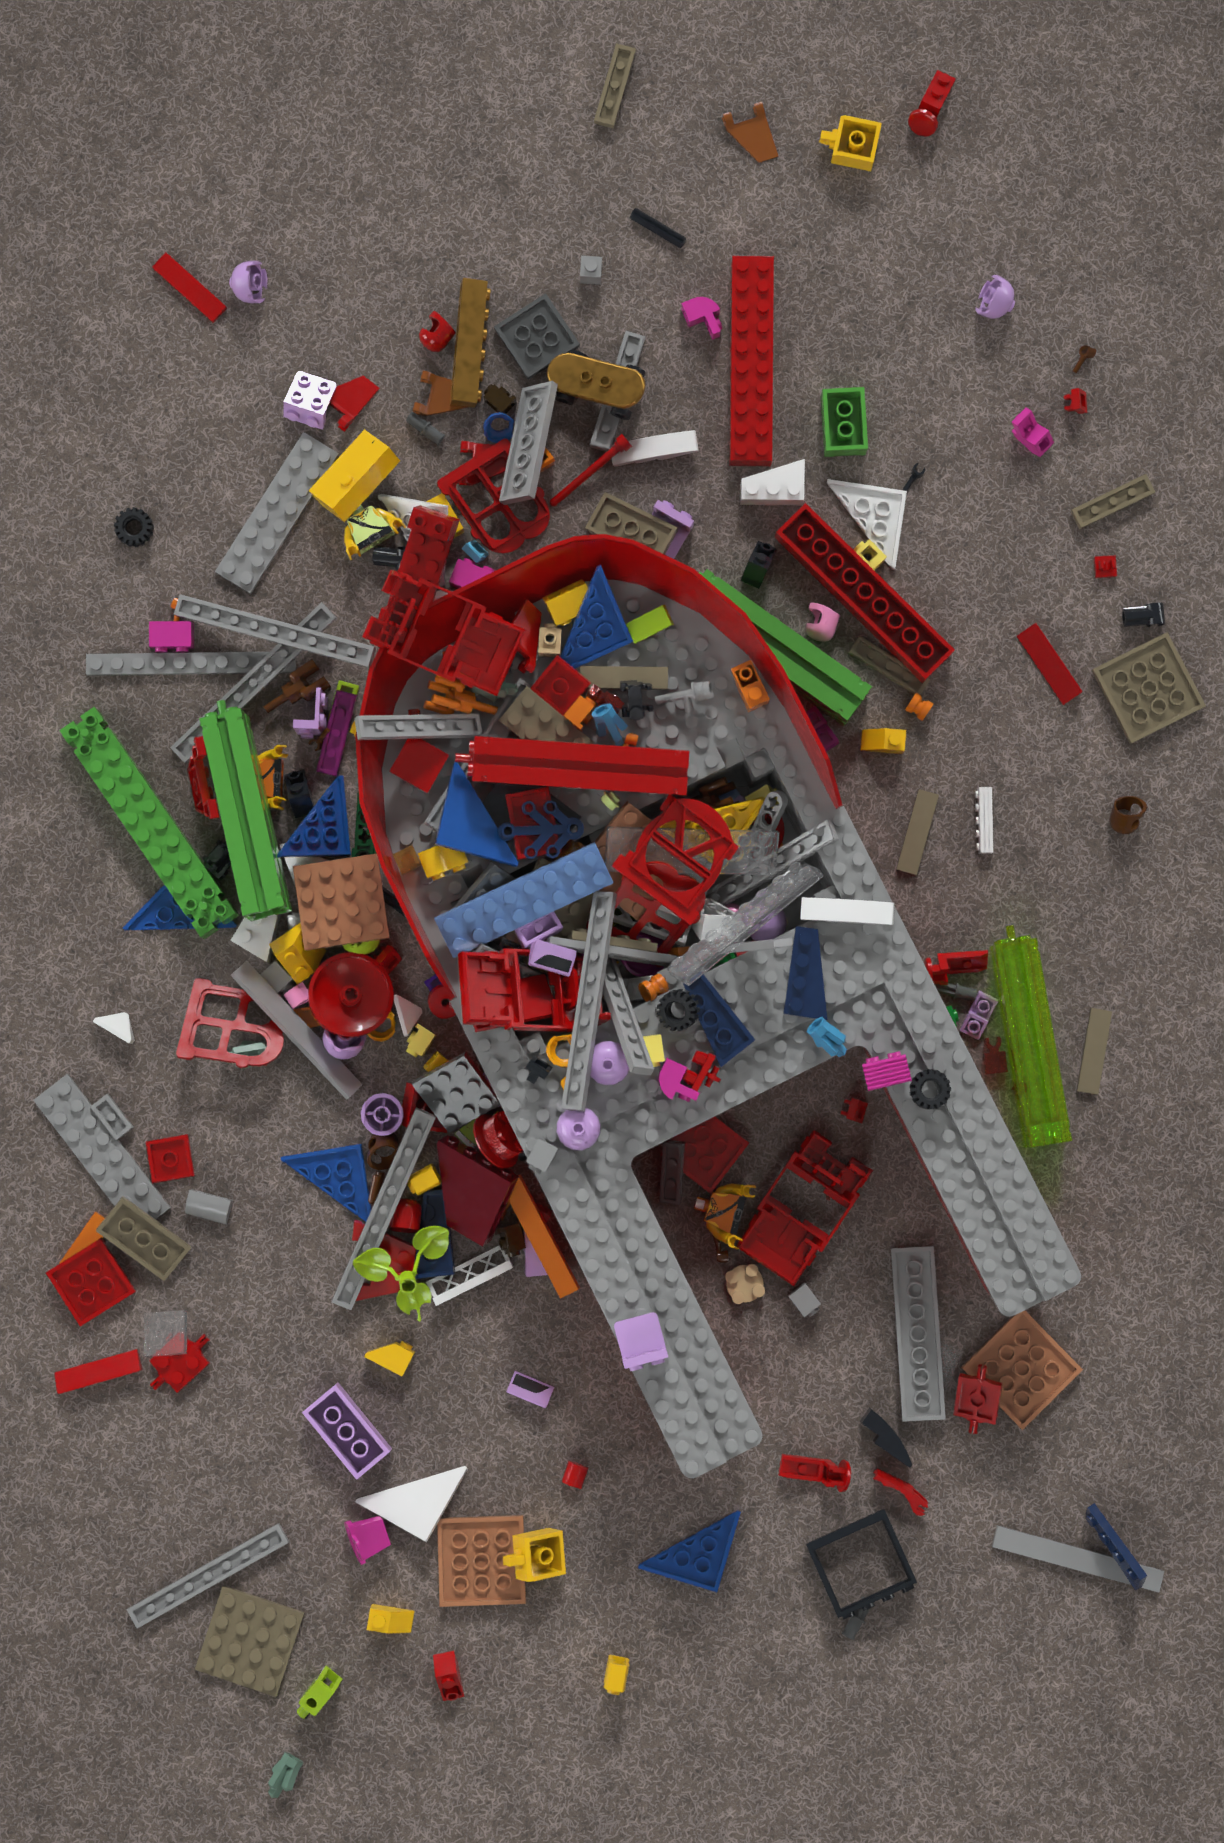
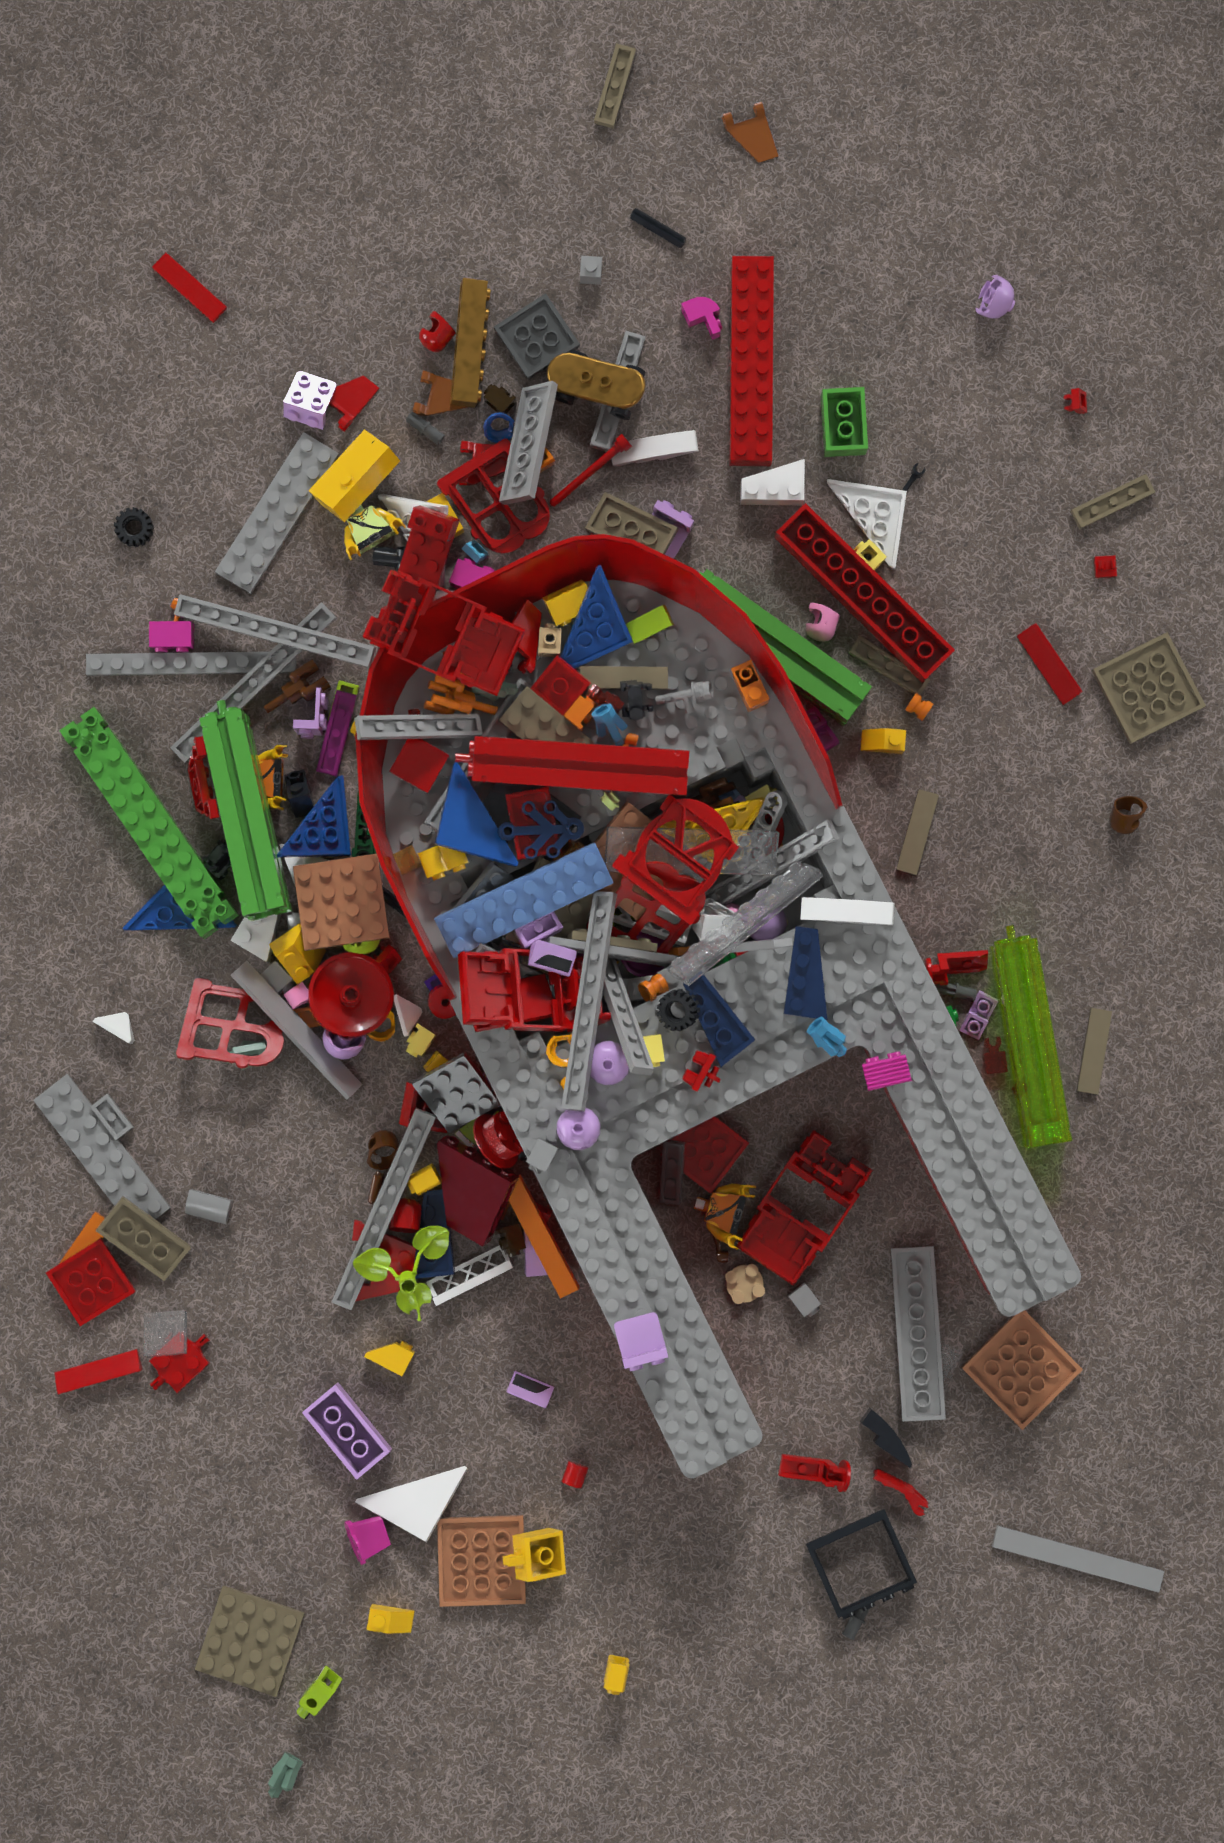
(170, 1158): red tile -> none
(207, 1575): light grey plate -> none
(248, 278): lavender cylinder -> none
(319, 740): reddish brown hand -> none
(338, 1173): blue tile -> none
(382, 1114): lavender cylinder -> none
(448, 1675): red slope -> none
(538, 1069): black tile -> none
(670, 1078): dark pink brick -> none
(698, 1558): blue tile -> none
(758, 564): black slope -> none
(853, 142): yellow hinge -> none
(856, 1110): red tile -> none
(916, 1089): black tyre -> none
(924, 119): red piece -> none
(977, 1399): red plate -> none
(984, 820): white piece -> none
(1030, 434): dark pink brick -> none
(1085, 352): reddish brown hand -> none
(1119, 1551): dark blue wing -> none
(1145, 615): black piece -> none

